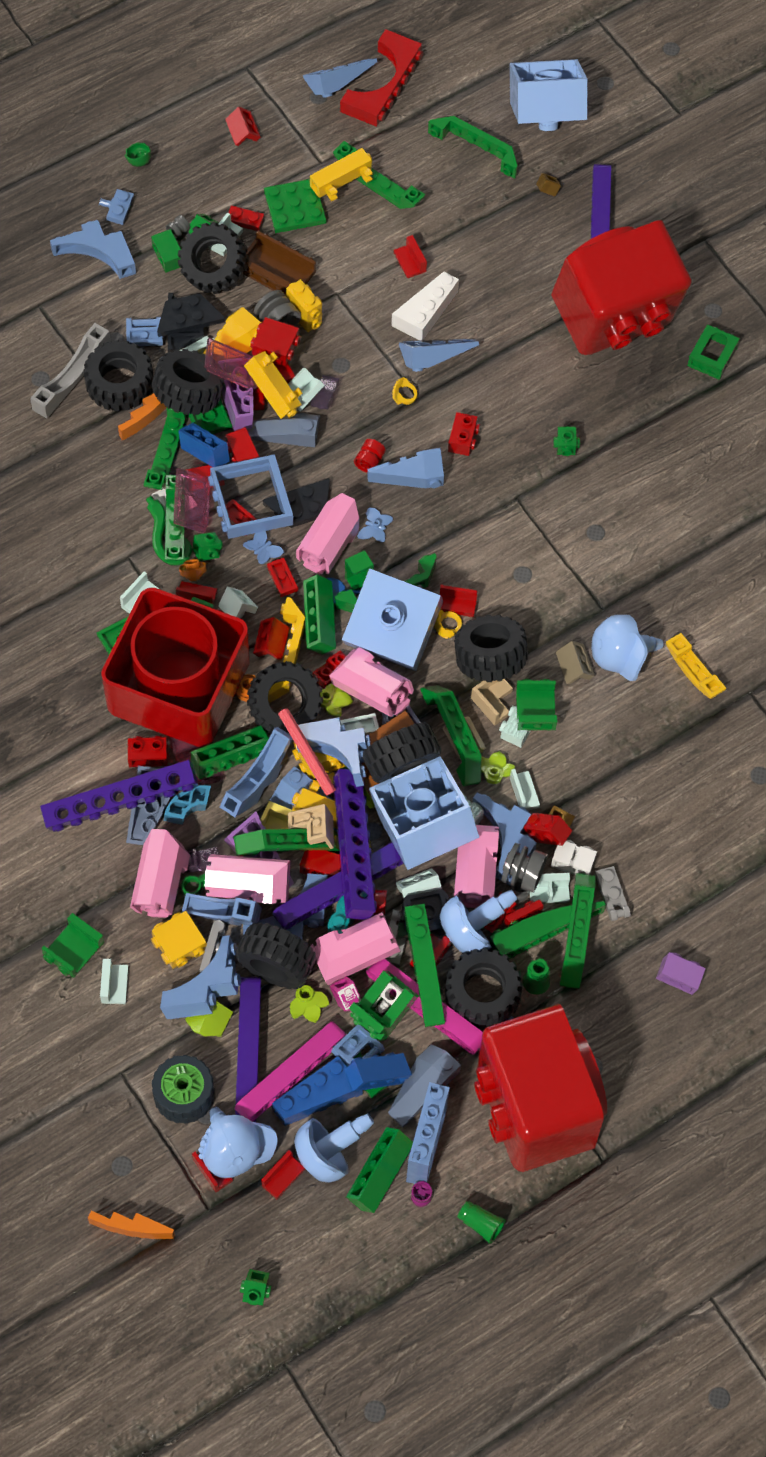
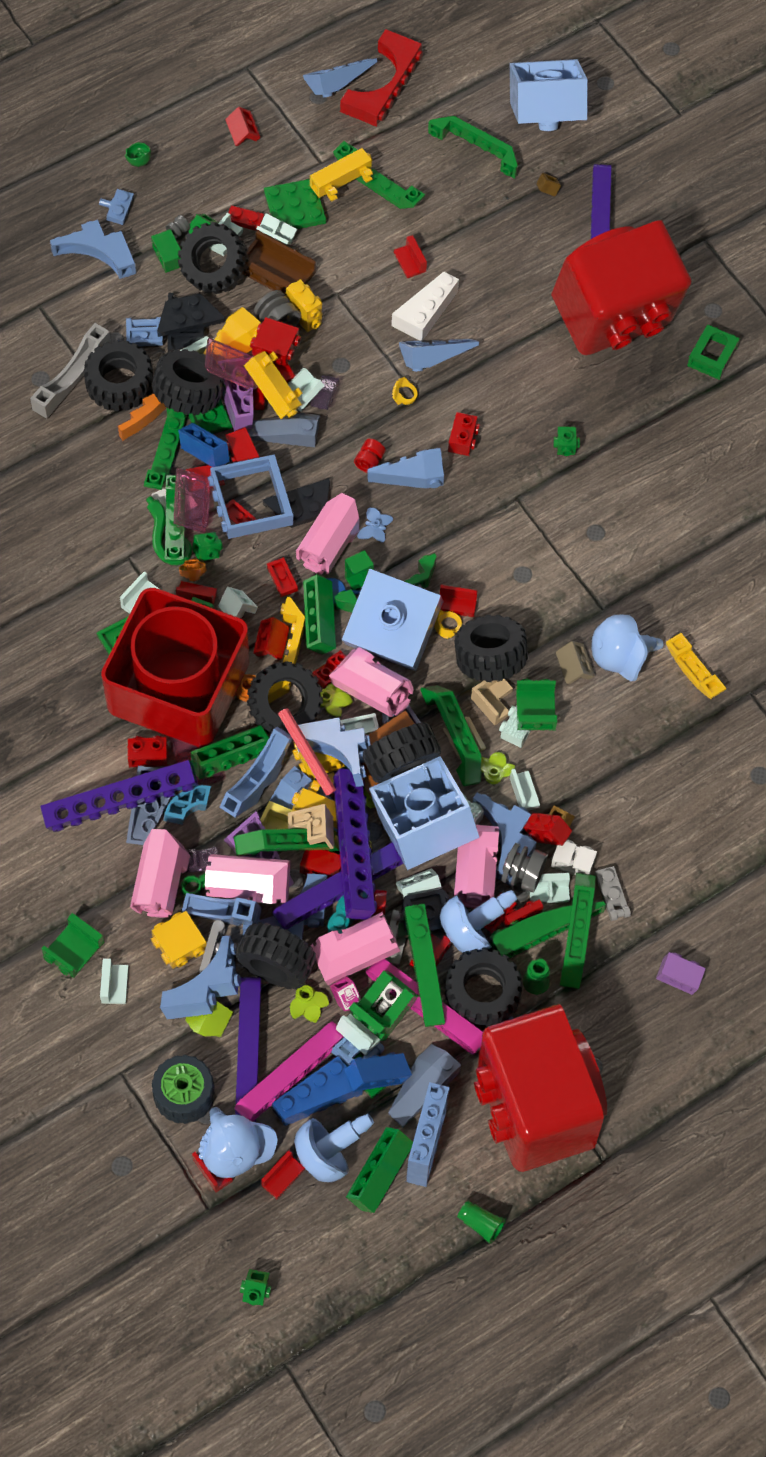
(138, 1227): orange slope -> none
(263, 548): medium blue piece -> none
(277, 229): none -> light aqua panel
(357, 1034): none -> light aqua panel
(422, 1190): magenta wheel -> none

